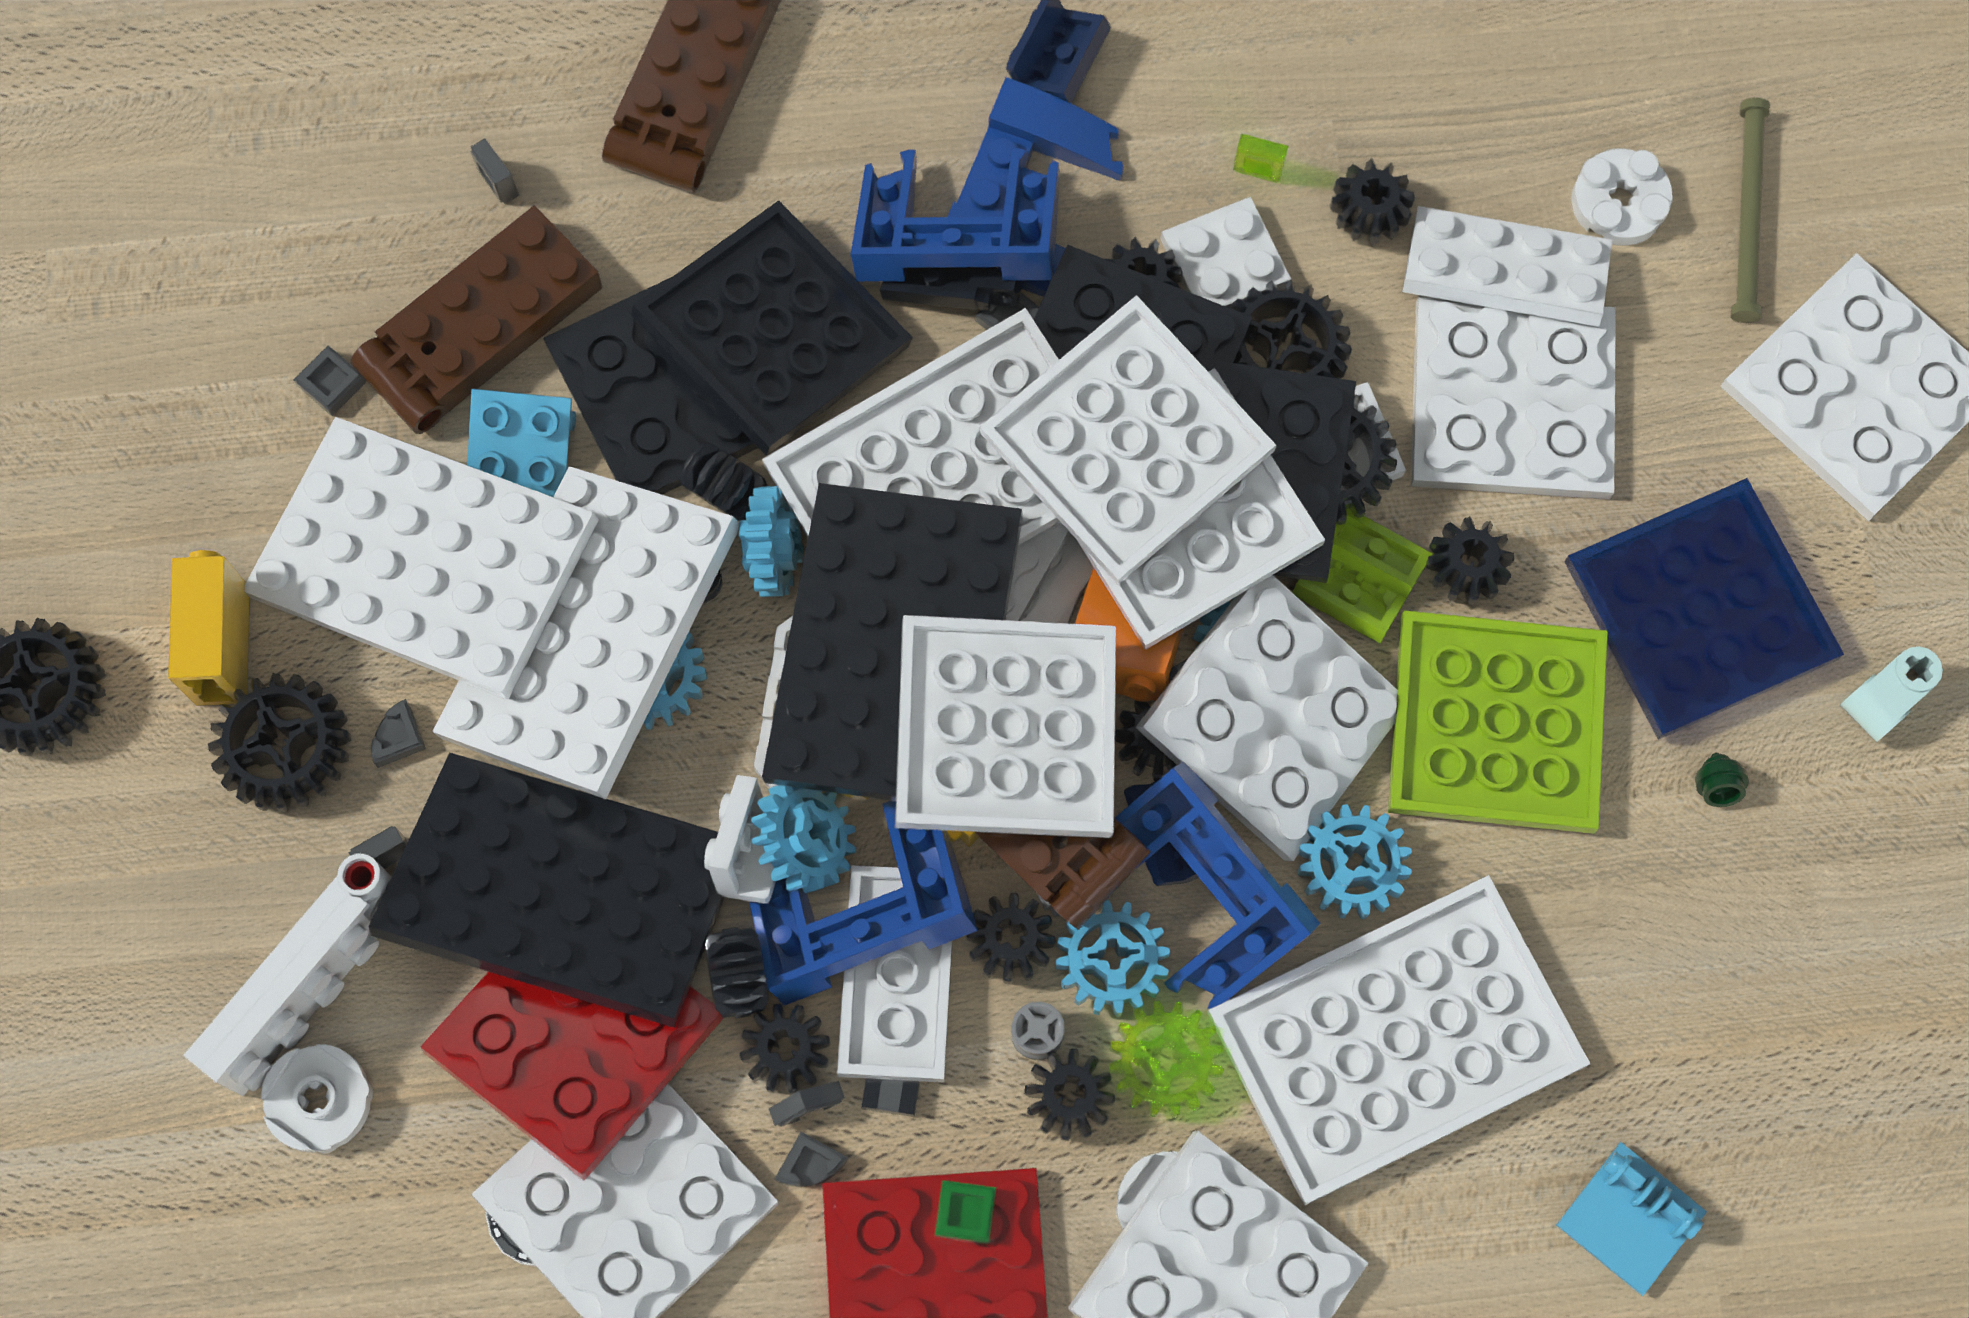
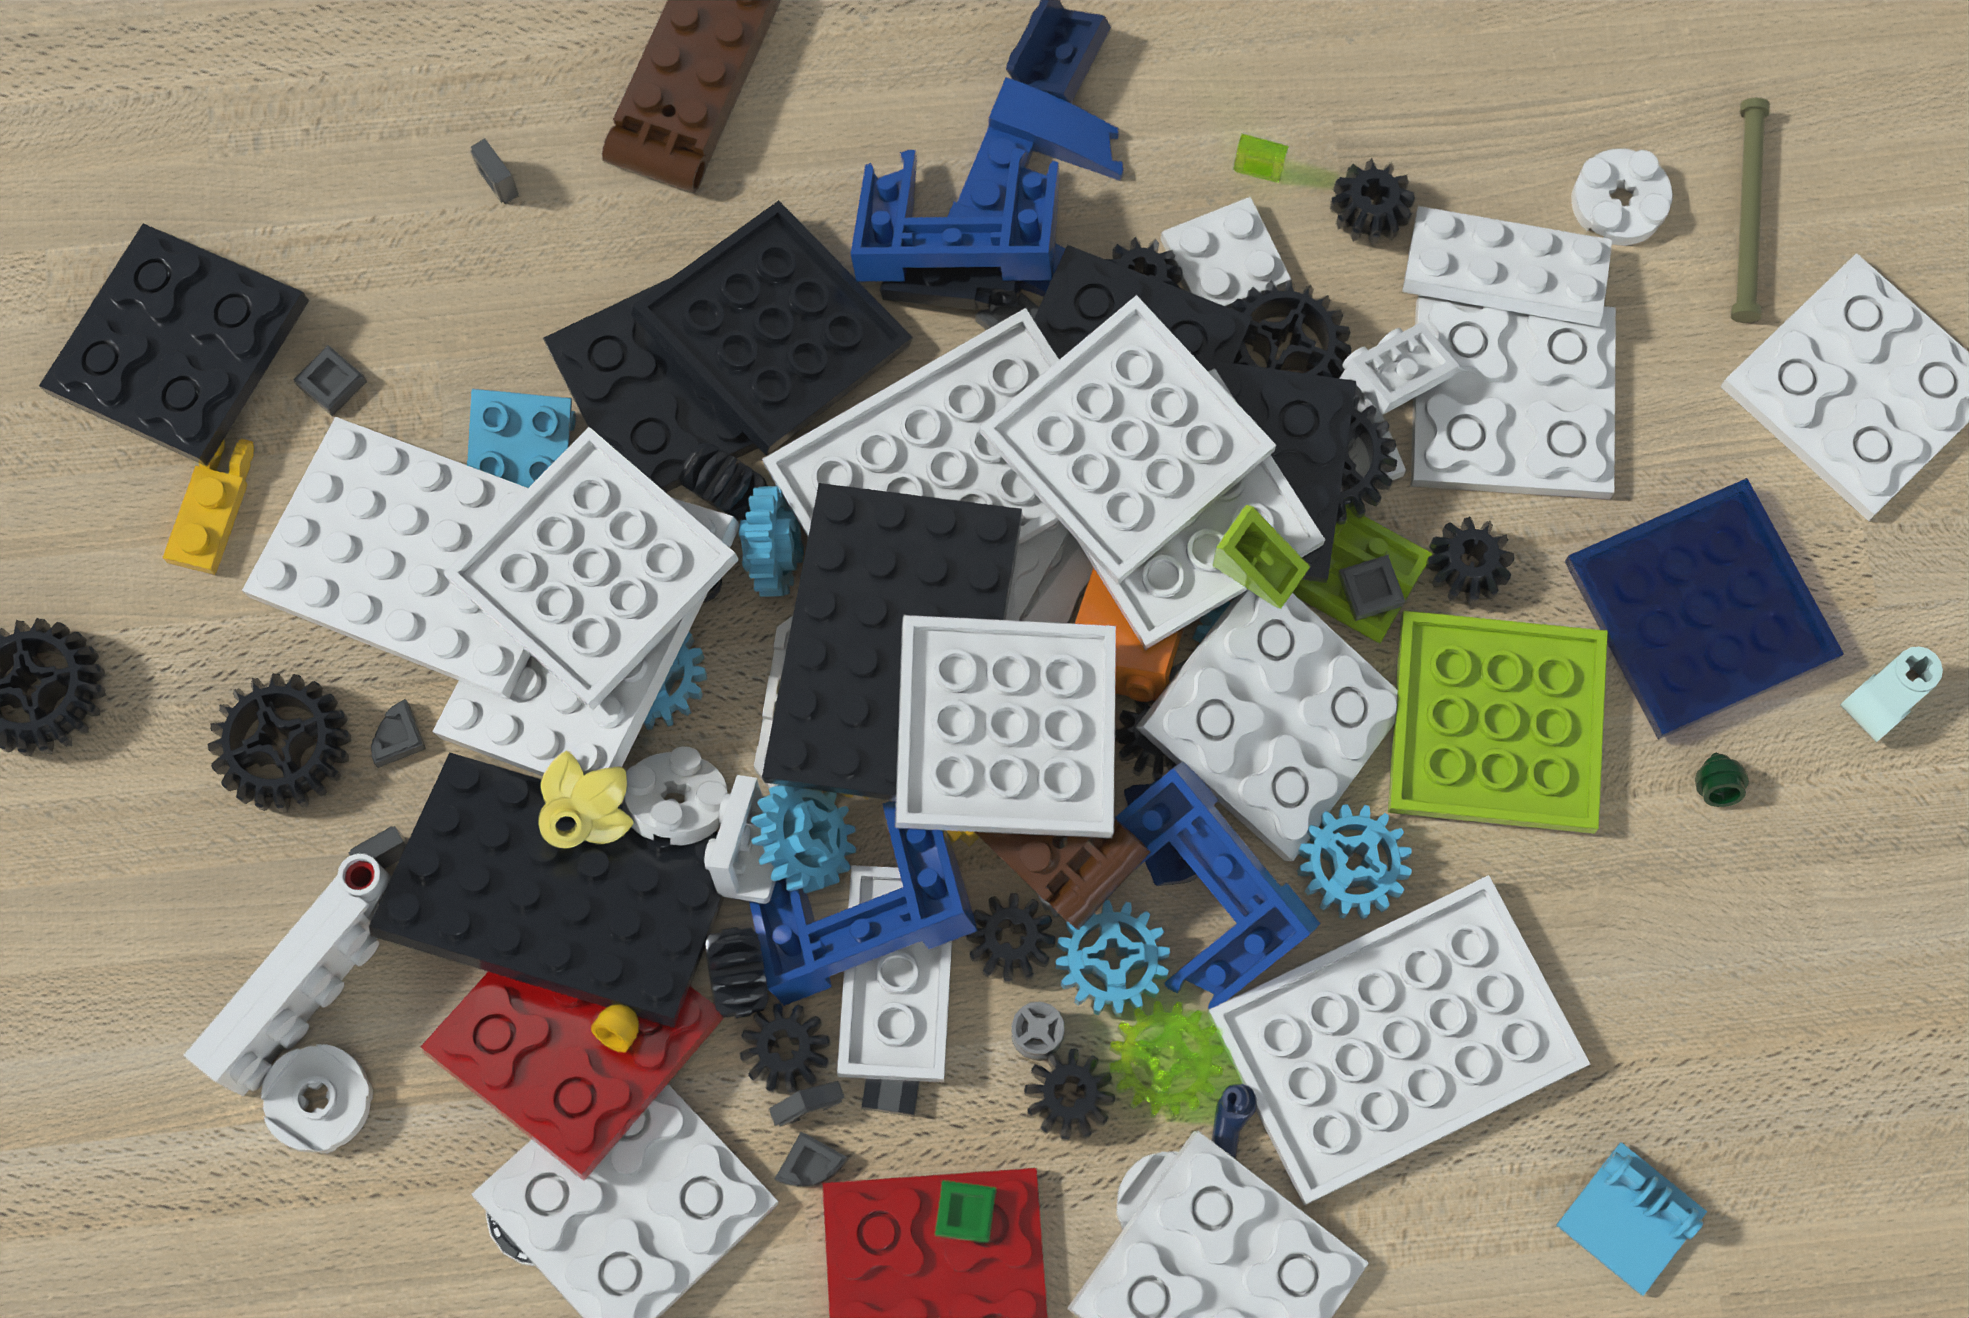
(174, 344): none -> black piece
(208, 629): yellow brick -> none
(209, 511): none -> yellow hinge
(476, 320): reddish brown hinge -> none
(587, 799): none -> light yellow plate
(591, 567): none -> white piece
(616, 1027): none -> yellow hinge
(680, 773): none -> white plate
(1231, 1115): none -> dark blue arm
(1259, 558): none -> lime slope
(1371, 587): none -> dark grey tile
(1399, 367): none -> white bracket

